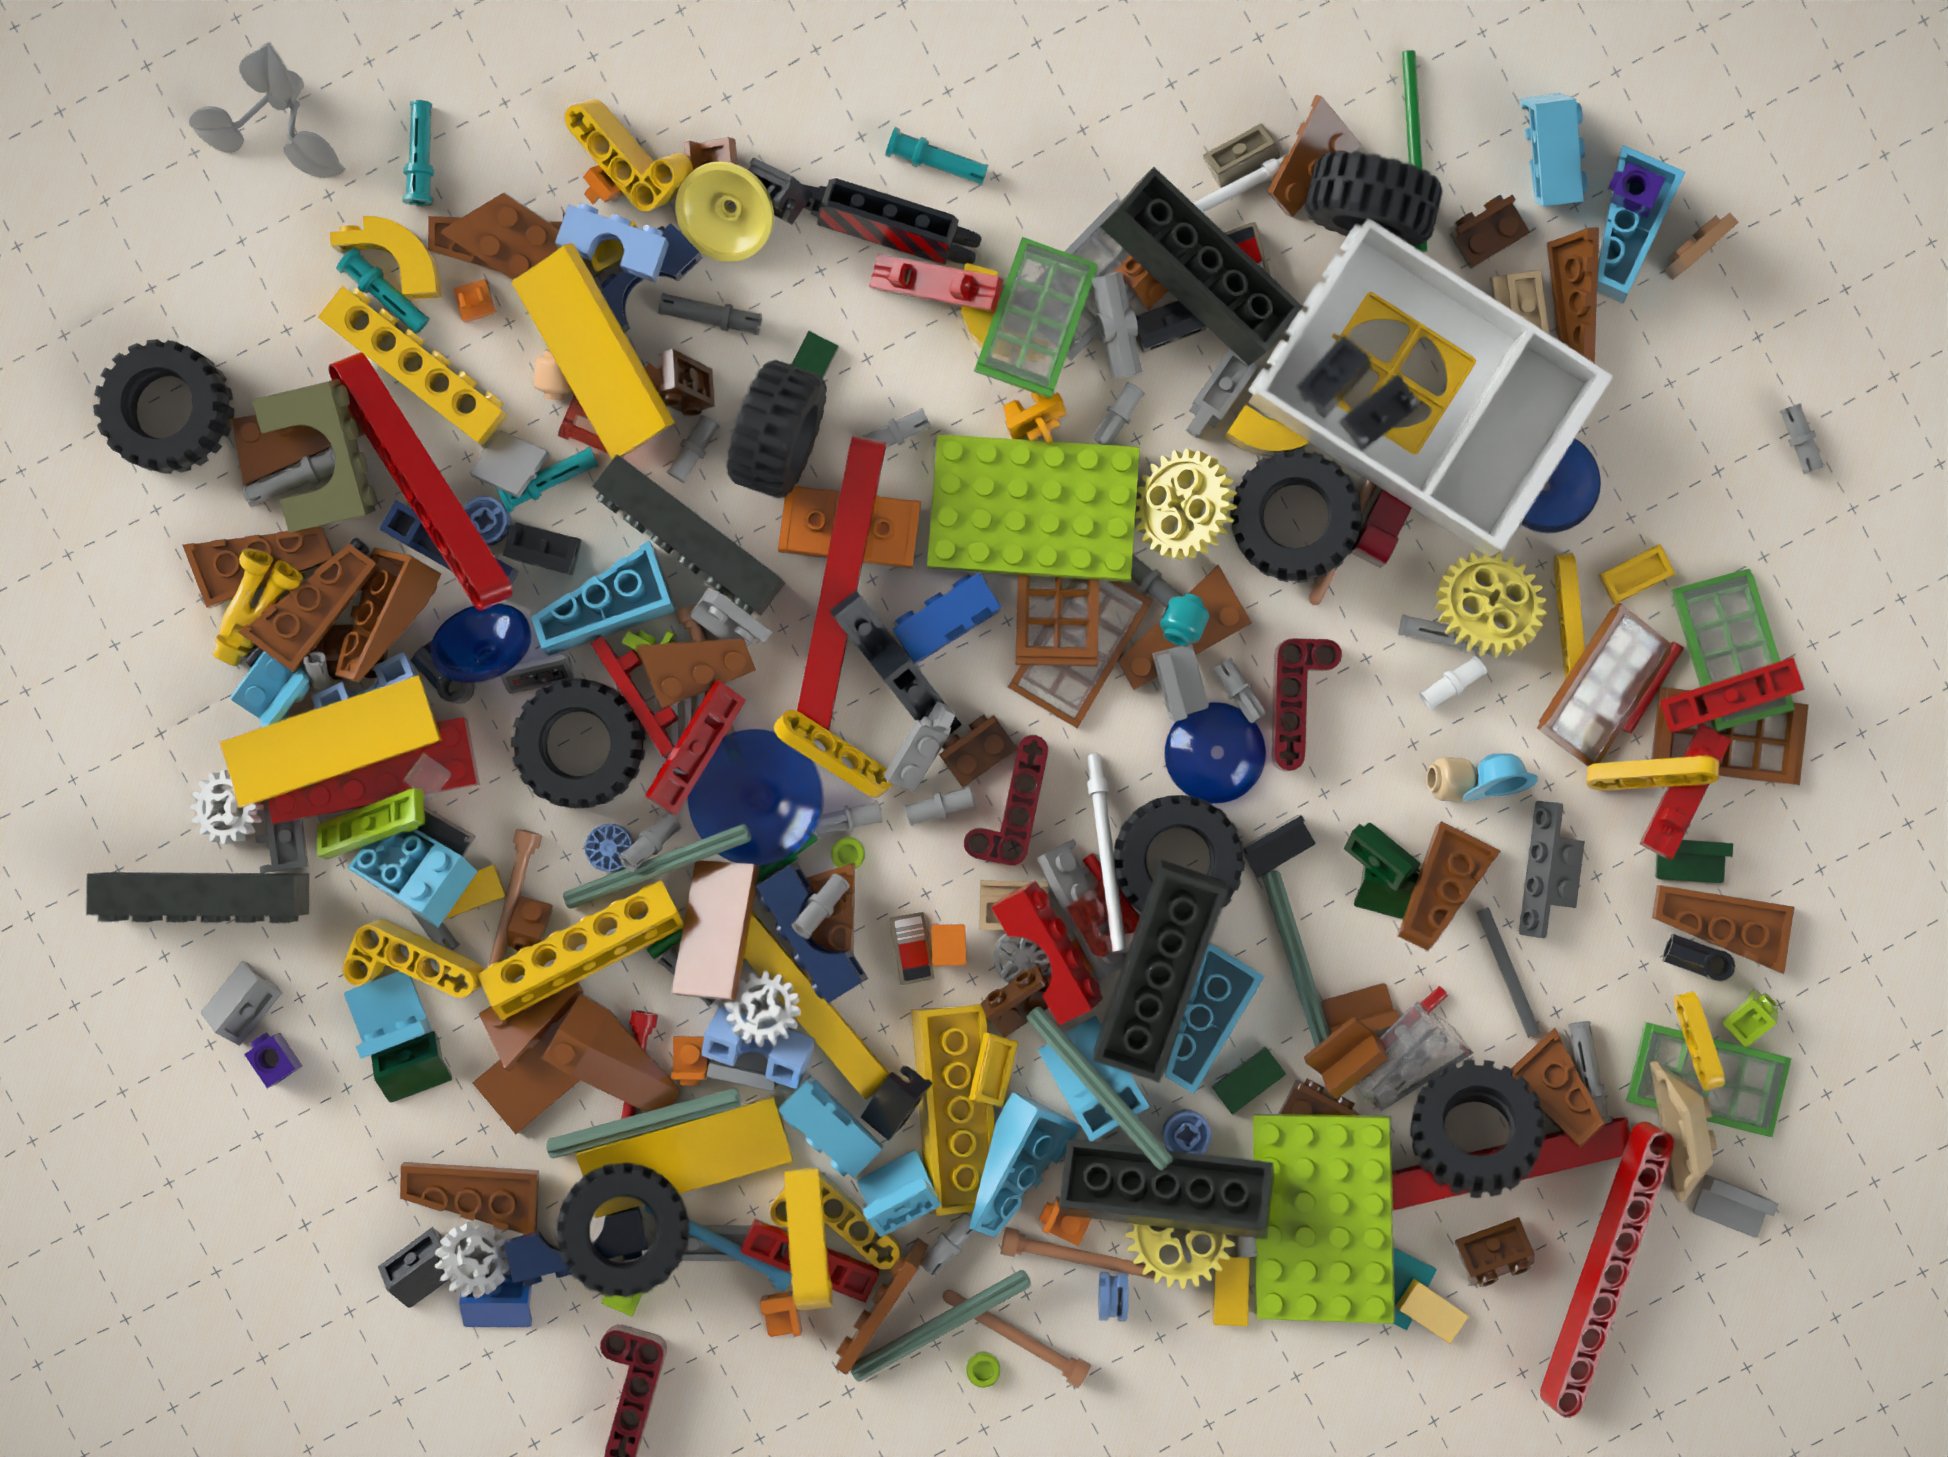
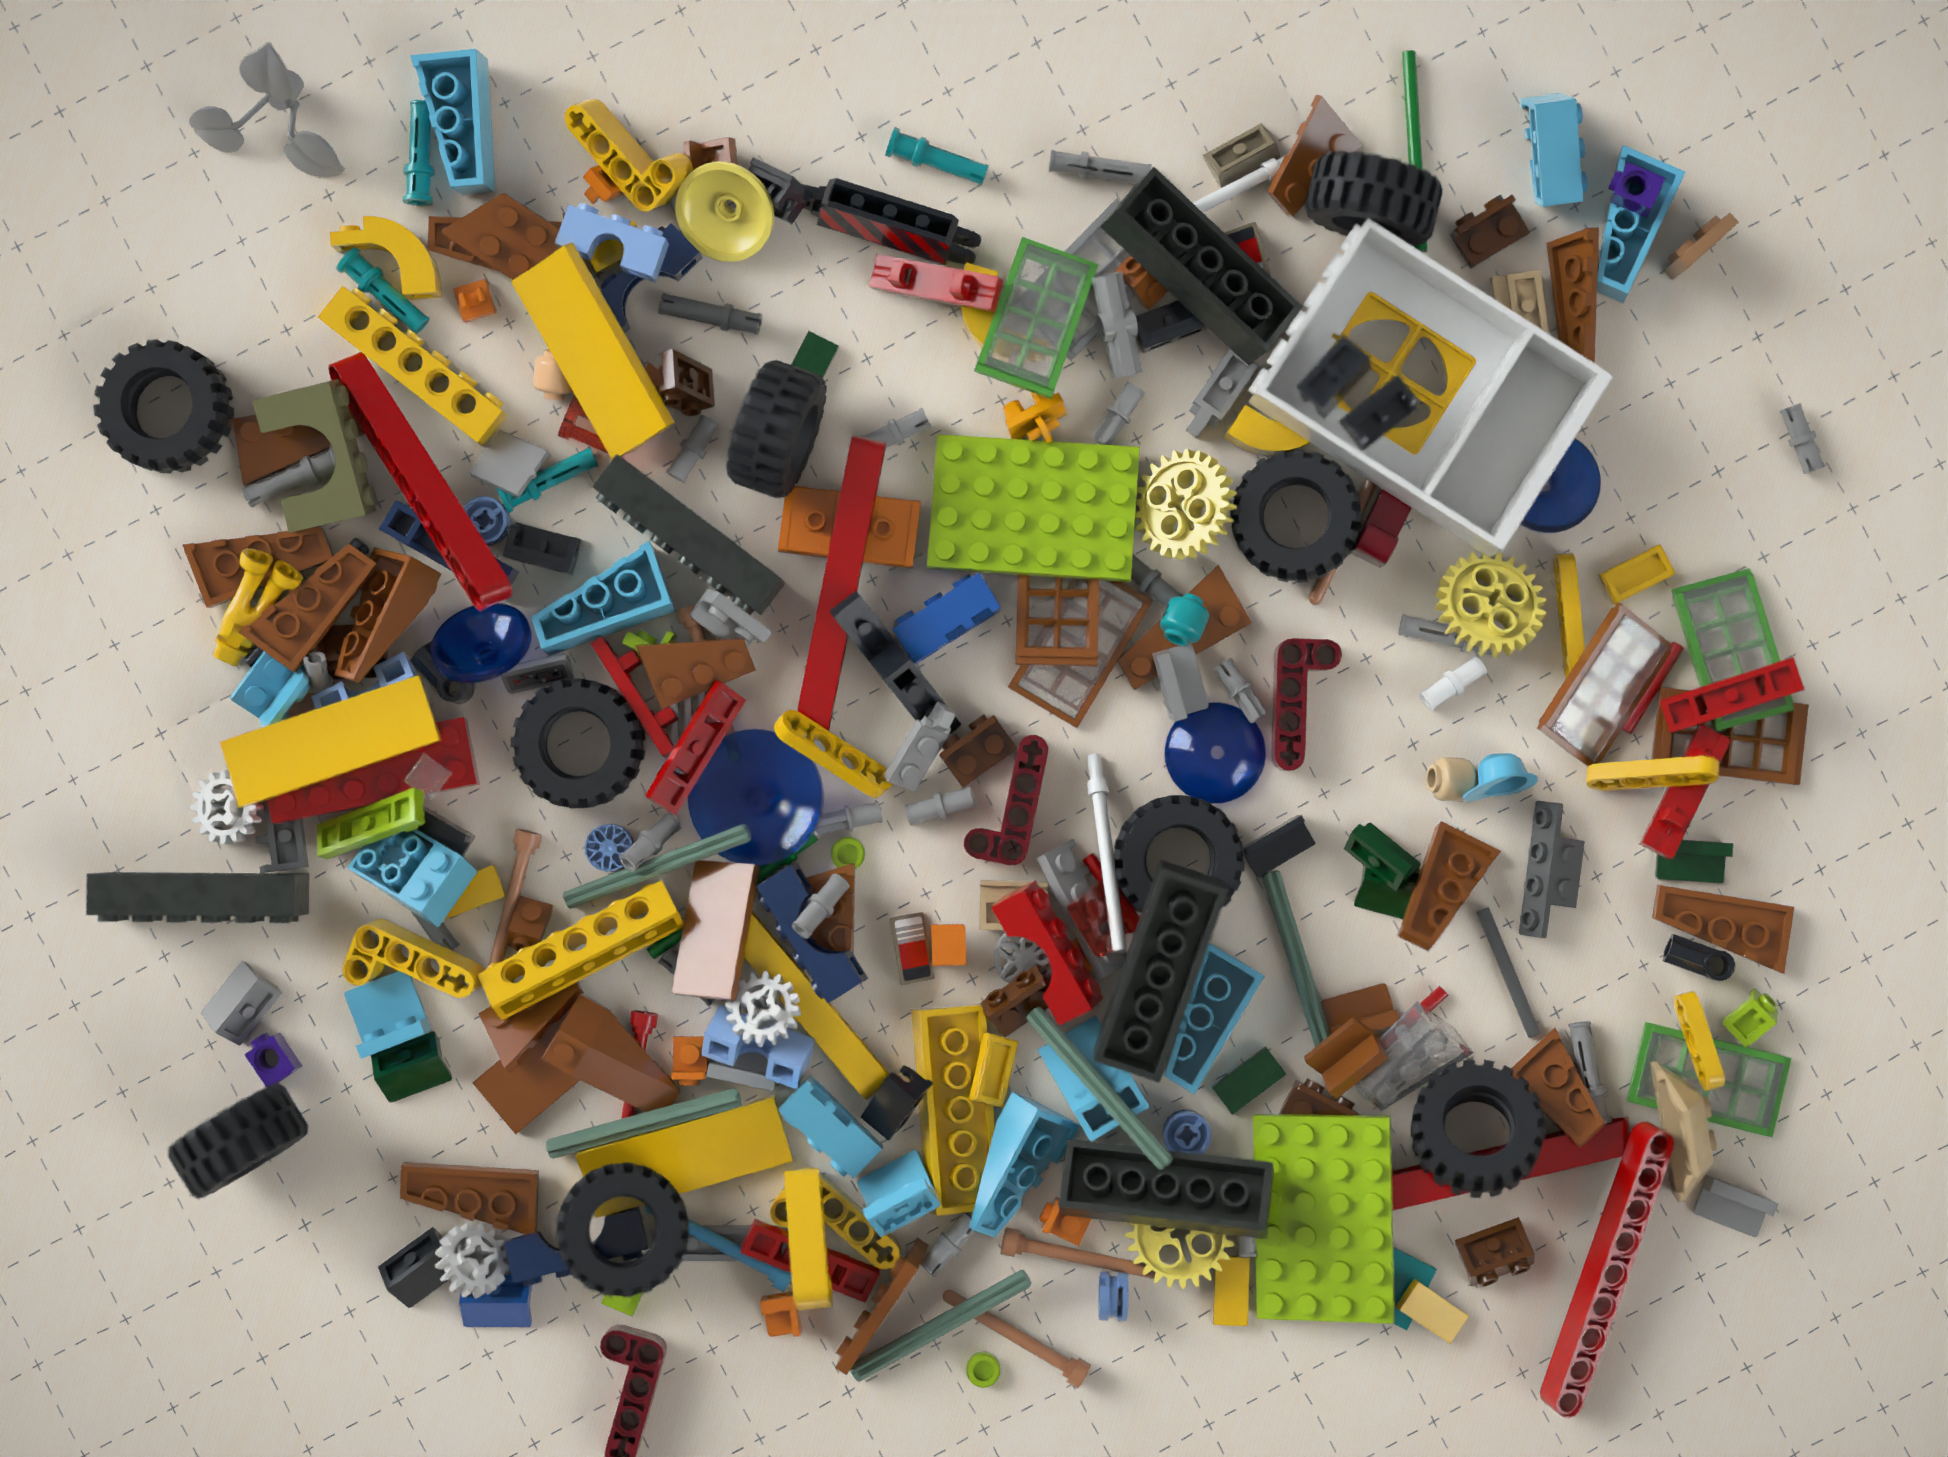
(237, 1140): none -> black tyre
(460, 114): none -> medium azure wedge
(1086, 165): none -> light grey pin

